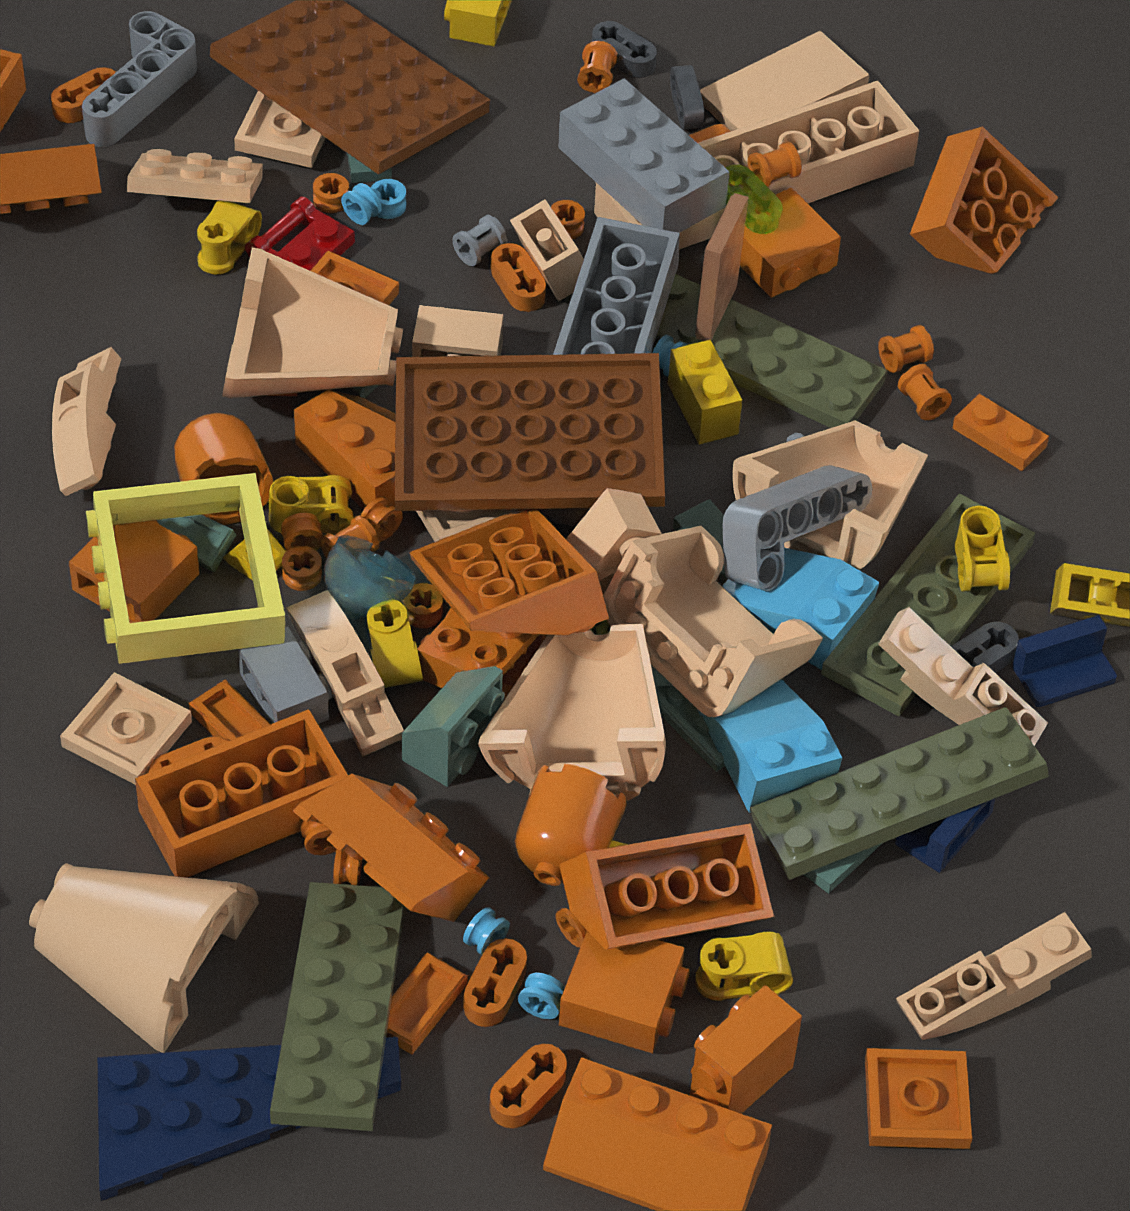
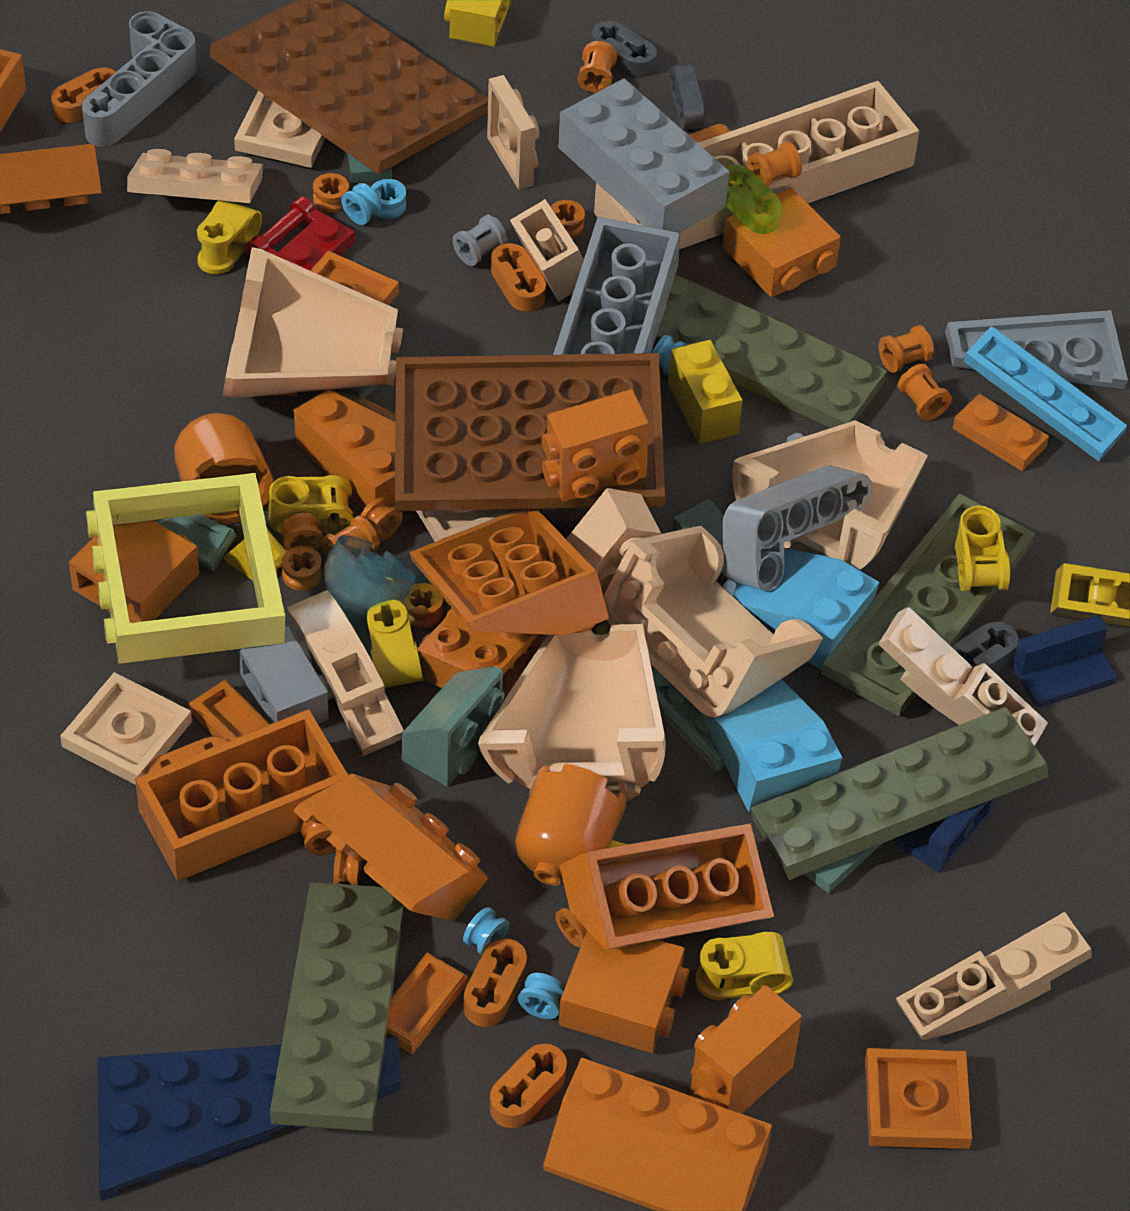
(80, 421): light nougat slope -> none
(137, 939): light nougat cone -> none
(456, 333): light nougat brick -> none
(512, 132): none -> light nougat plate
(596, 446): none -> orange brick
(721, 267): nougat tile -> none
(783, 82): light nougat tile -> none
(978, 203): orange wedge -> none
(1045, 393): none -> medium azure plate
(1073, 345): none -> light grey wing

